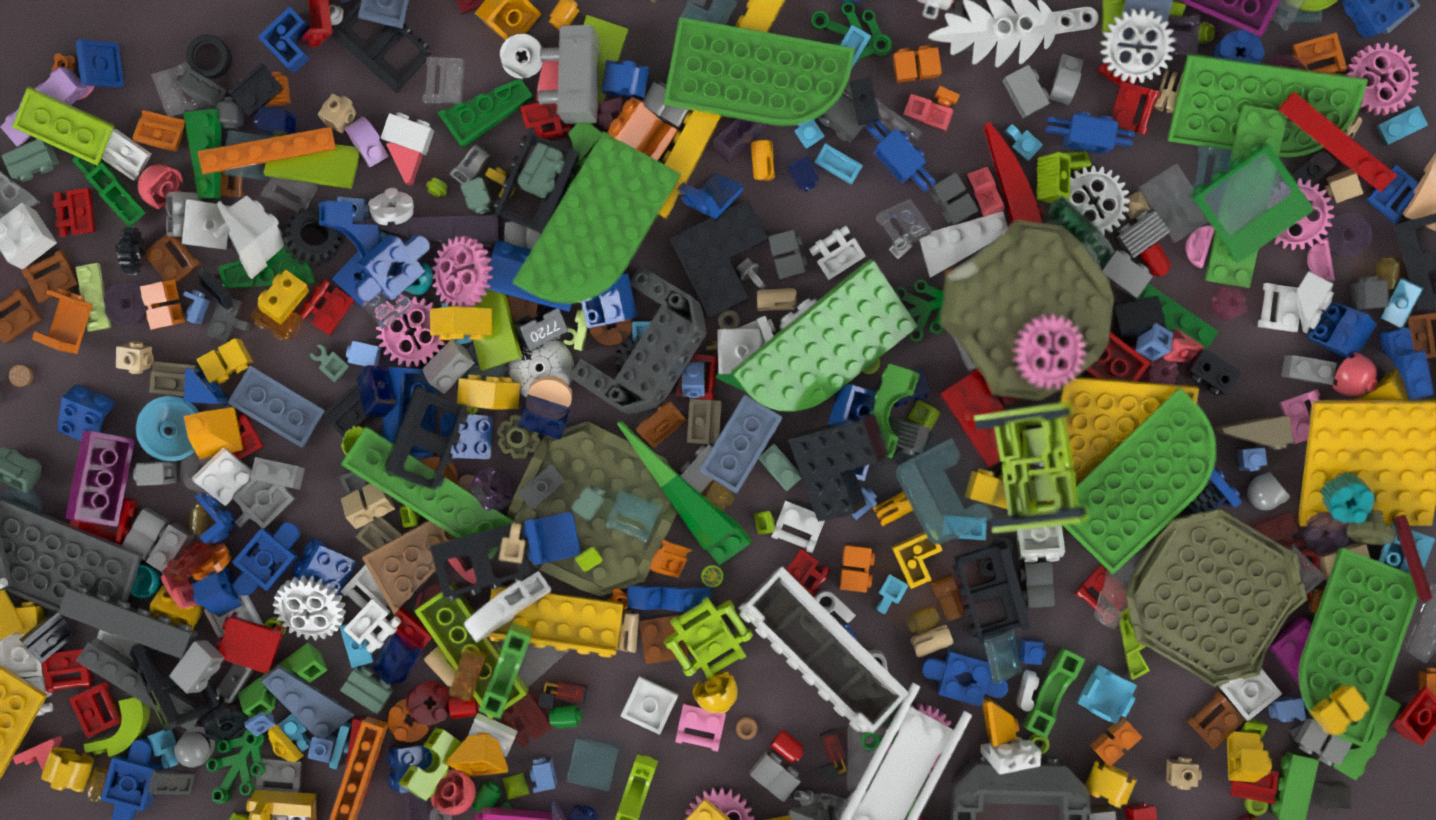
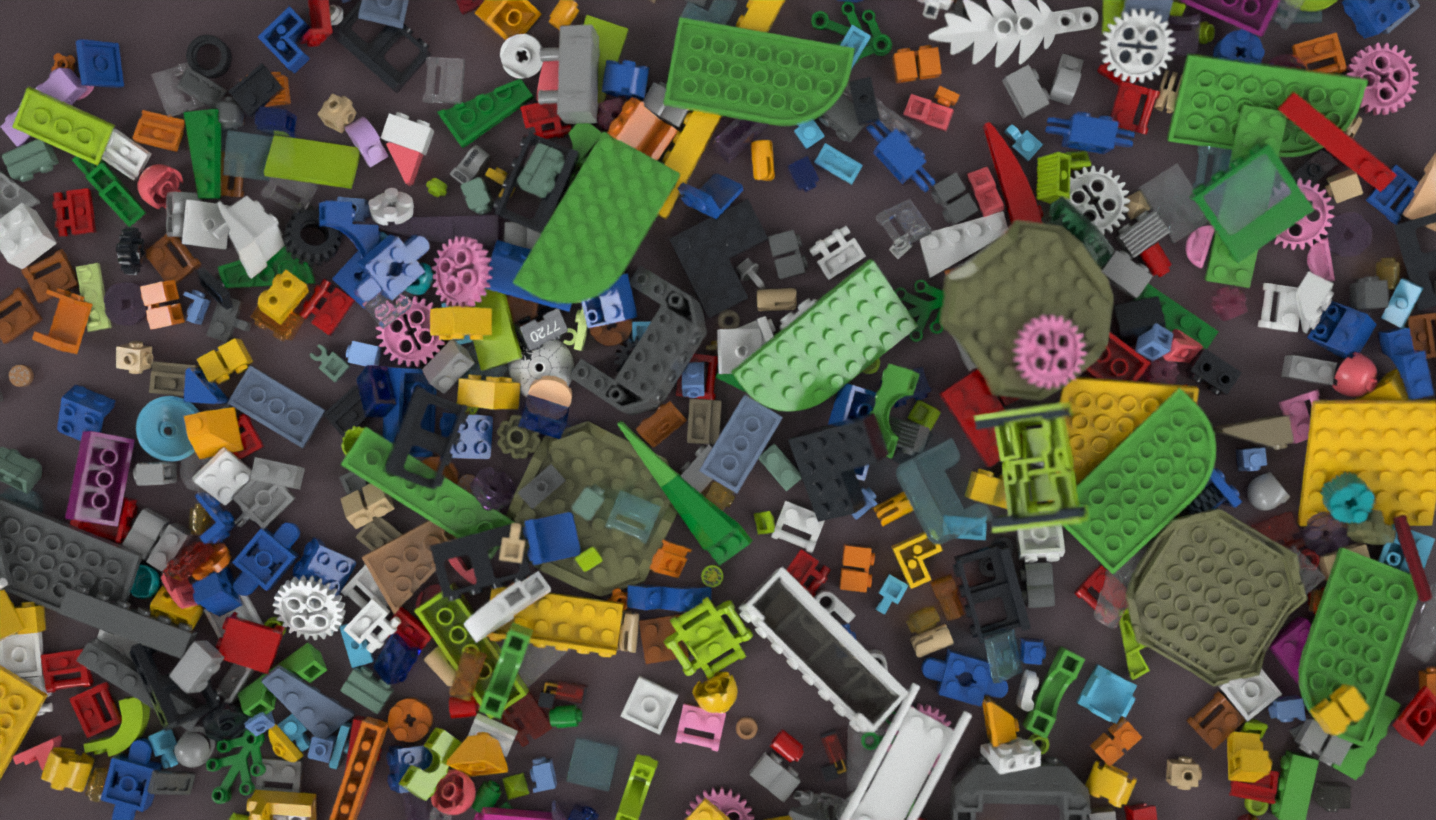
(48, 636): black plate -> none
(266, 150): orange plate -> none
(408, 516): lime slope -> none
(419, 711): dark red plate -> none
(1401, 125): medium azure plate -> none

